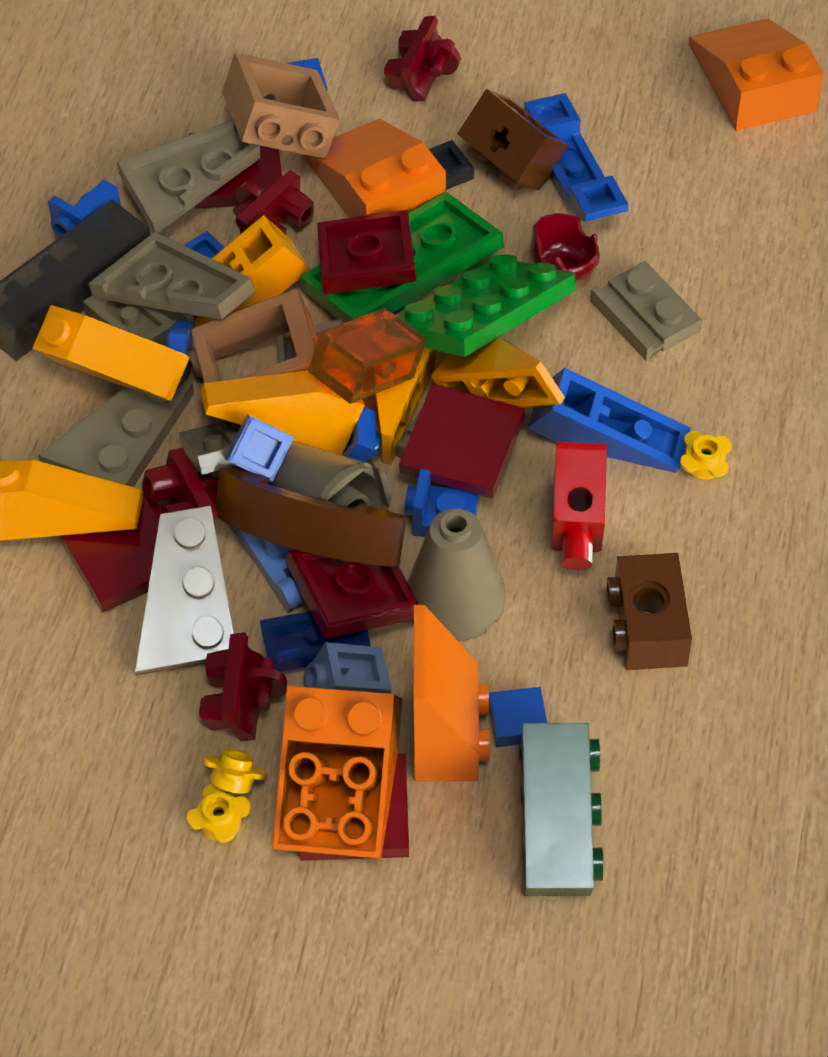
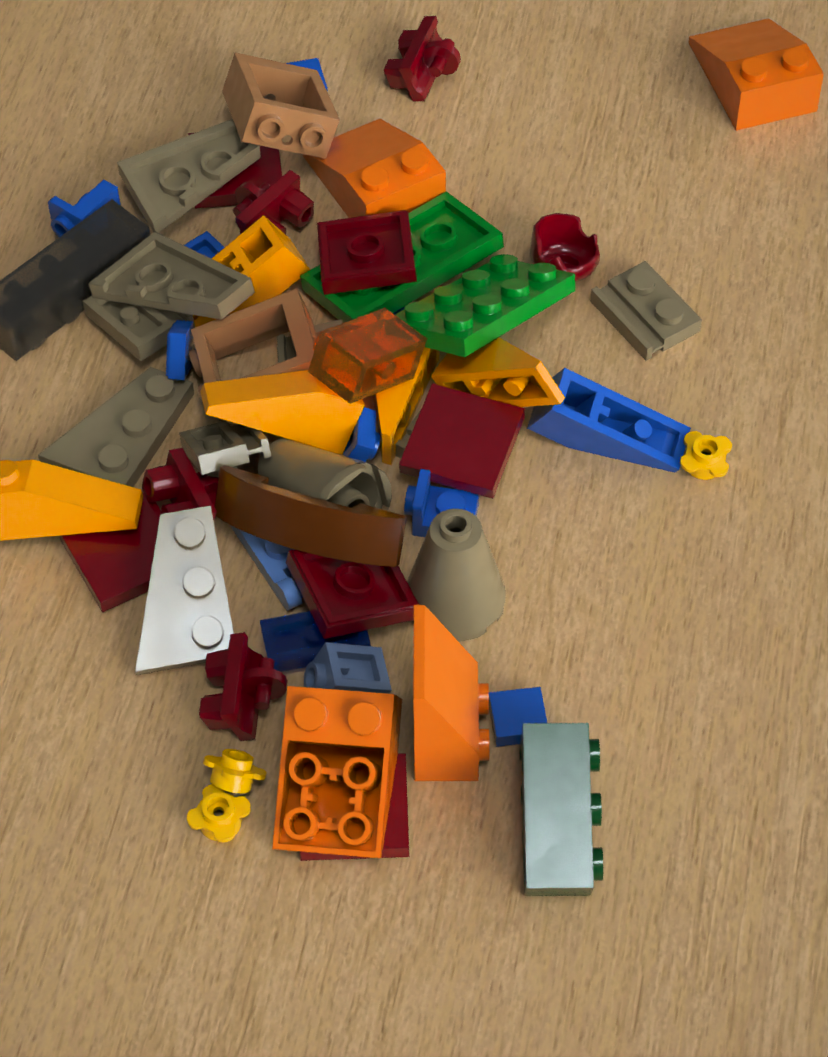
(110, 353): light orange slope -> none
(259, 447): tile -> none
(454, 162): black tile -> none
(512, 141): reddish brown brick -> none
(577, 172): blue slope -> none
(579, 502): red torso -> none
(654, 585): reddish brown brick -> none

